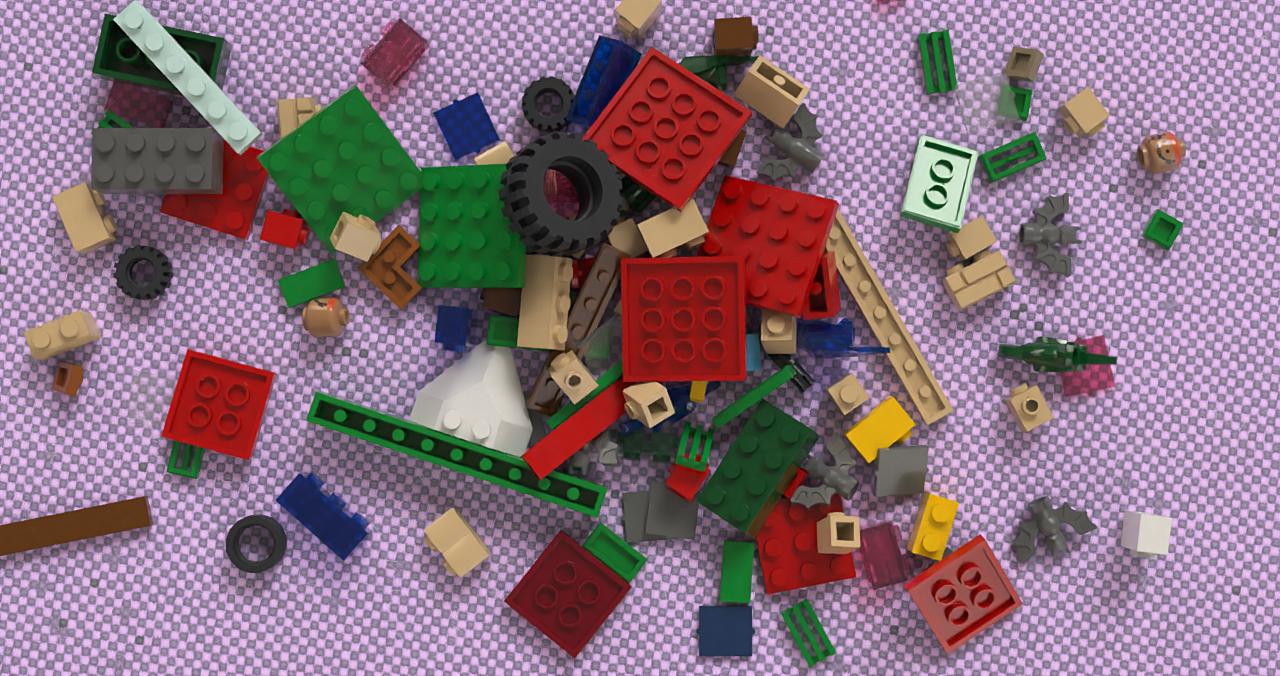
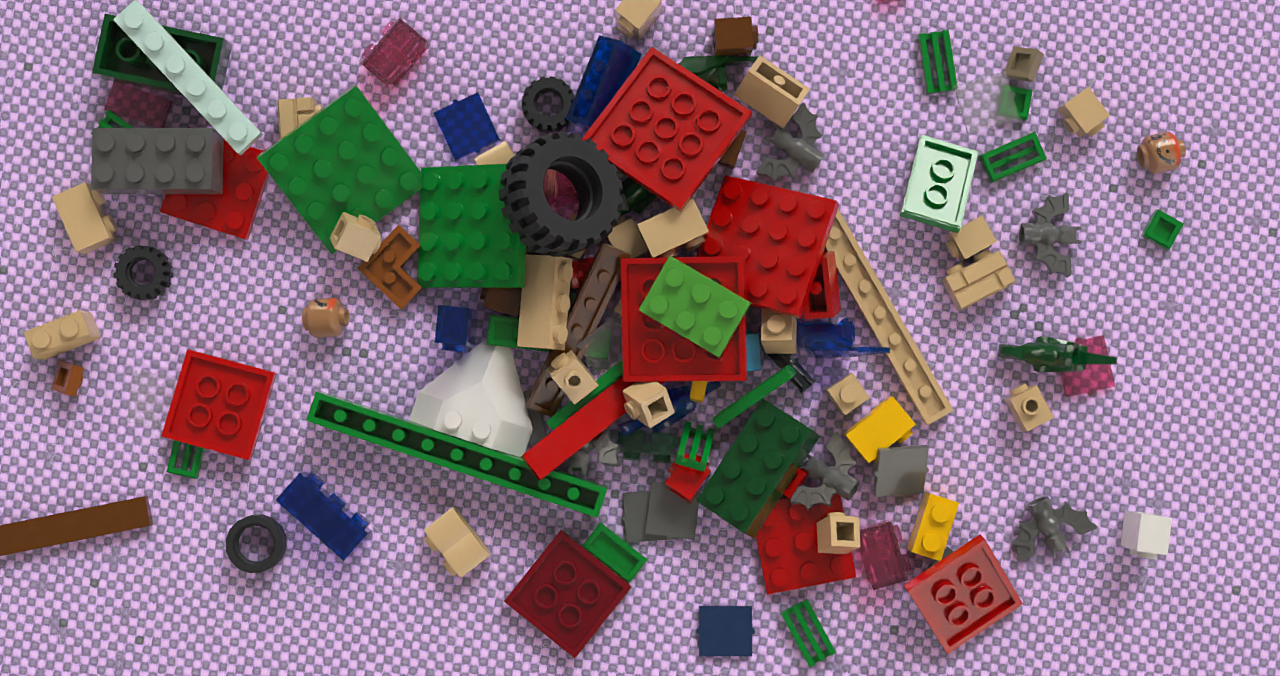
(285, 229): red brick -> none
(312, 283): green tile -> none
(694, 306): none -> bright green plate
(736, 571): green tile -> none

